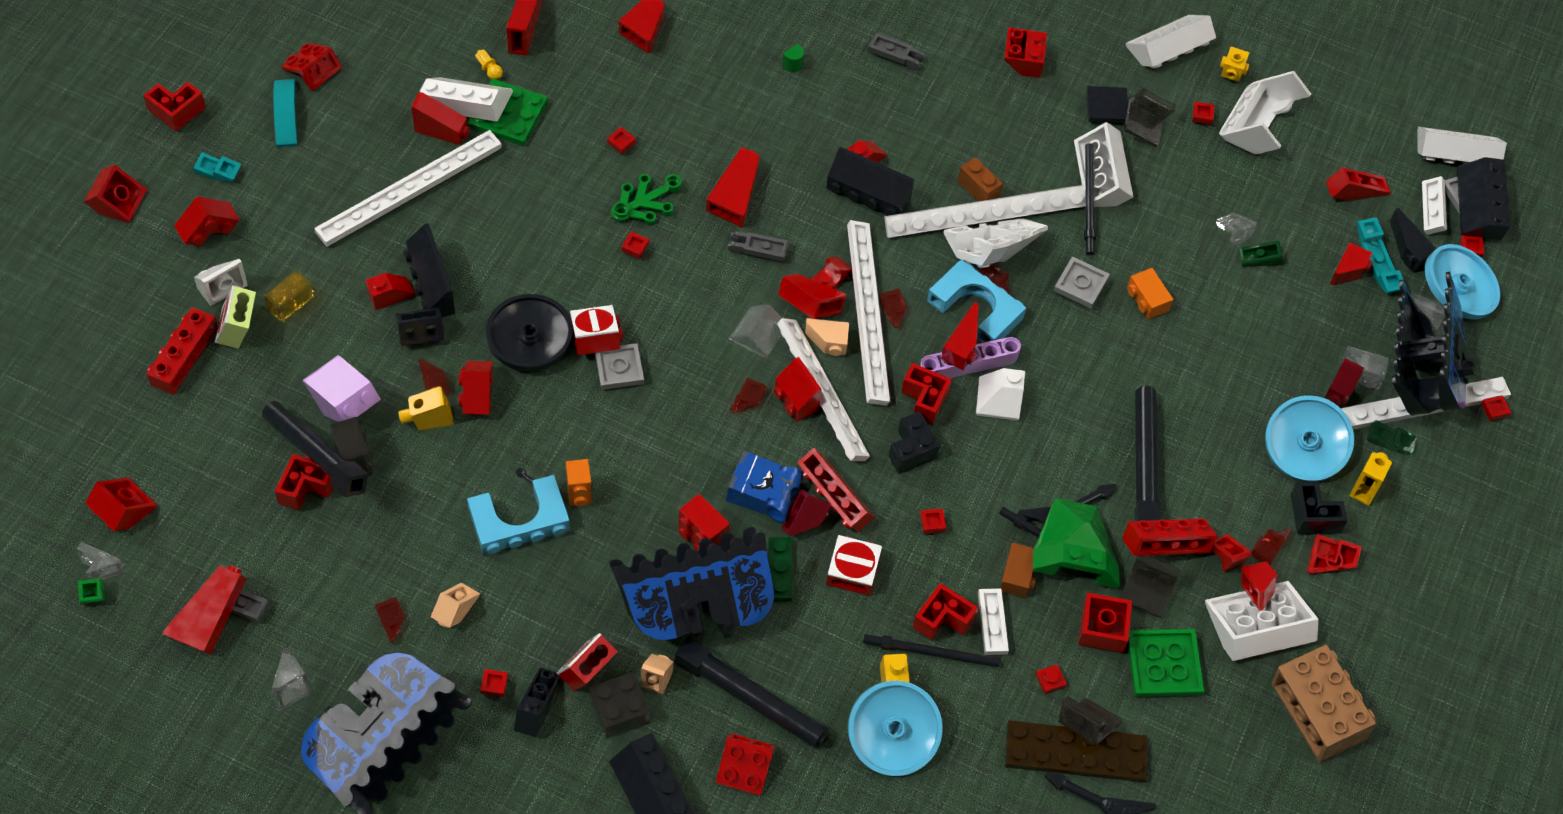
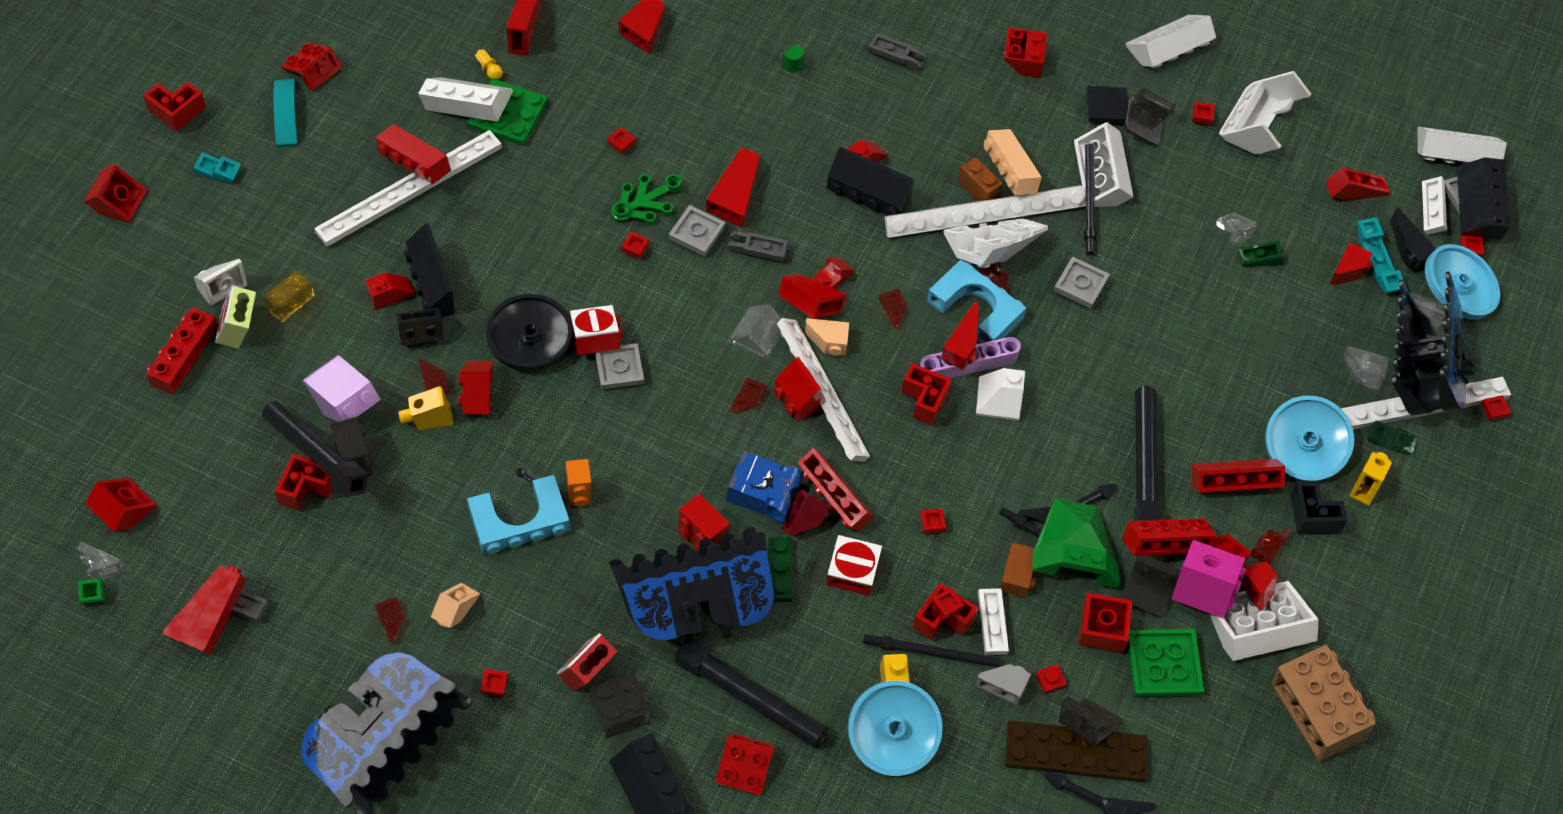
(205, 217): red brick -> none
(290, 681): clear slope -> none
(413, 154): none -> red brick
(438, 120): red slope -> none
(536, 702): black slope -> none
(656, 673): light nougat slope -> none
(697, 230): none -> light grey plate
(868, 313): white plate -> none
(917, 444): black brick -> none
(947, 603): none -> red plate
(1004, 682): none -> light grey slope
(1012, 162): none -> light nougat brick
(1149, 293): orange brick -> none
(1209, 579): none -> dark pink brick
(1232, 67): yellow brick -> none
(1238, 475): none -> red brick
(1332, 555): red slope -> none
(1344, 383): dark red slope -> none

